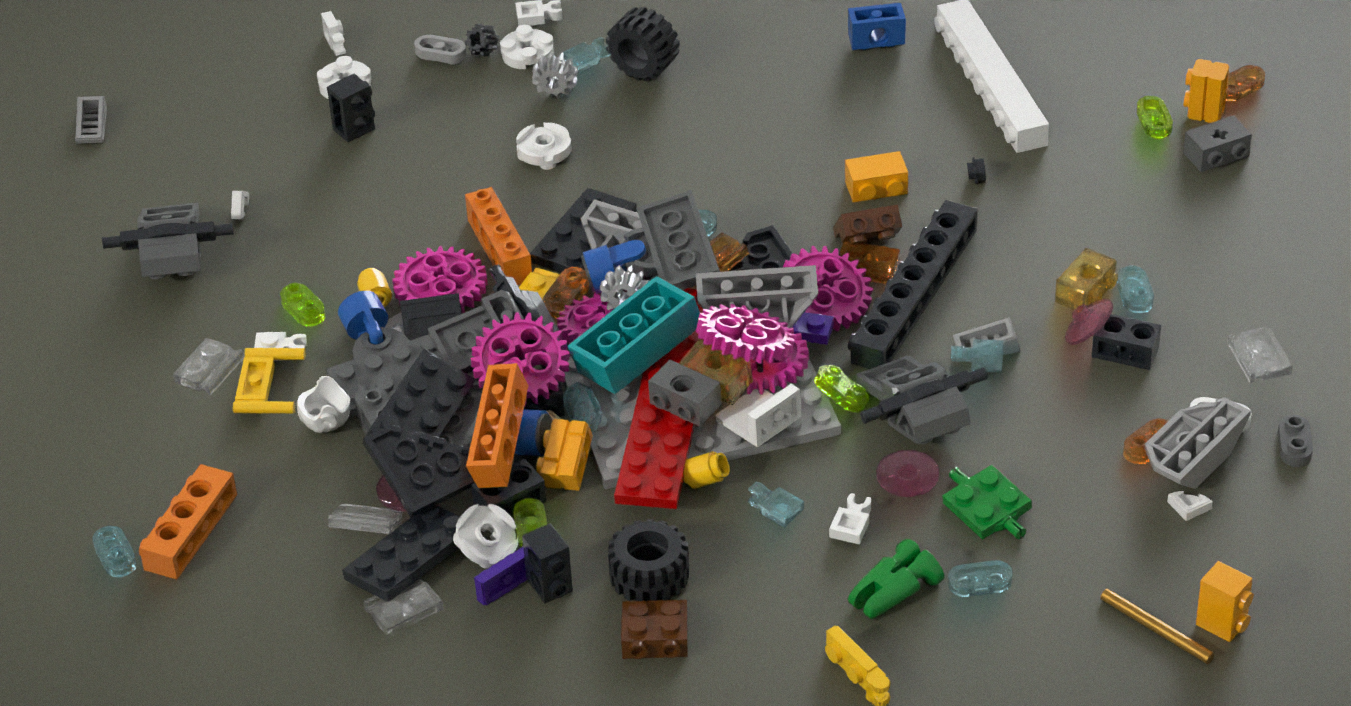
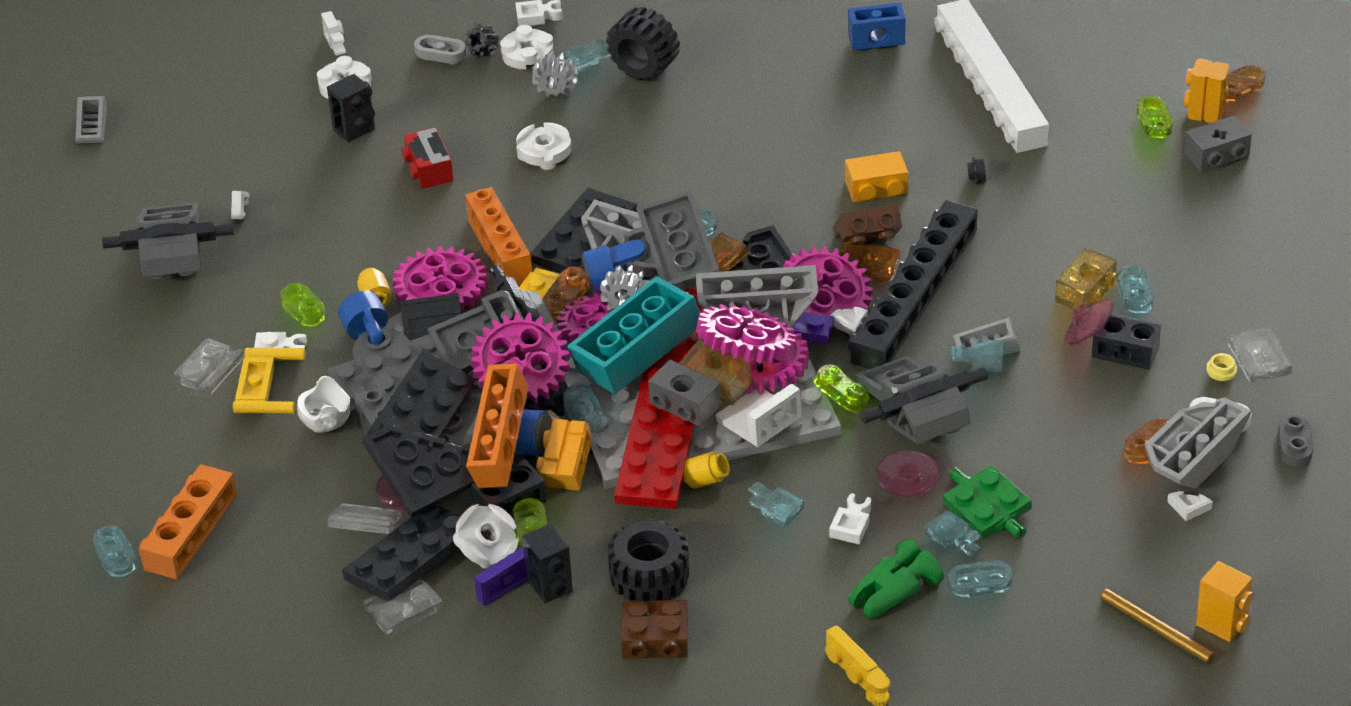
(427, 158): none -> brick
(849, 319): none -> white tile
(952, 530): none -> clear light blue plate
(1221, 367): none -> light yellow plate

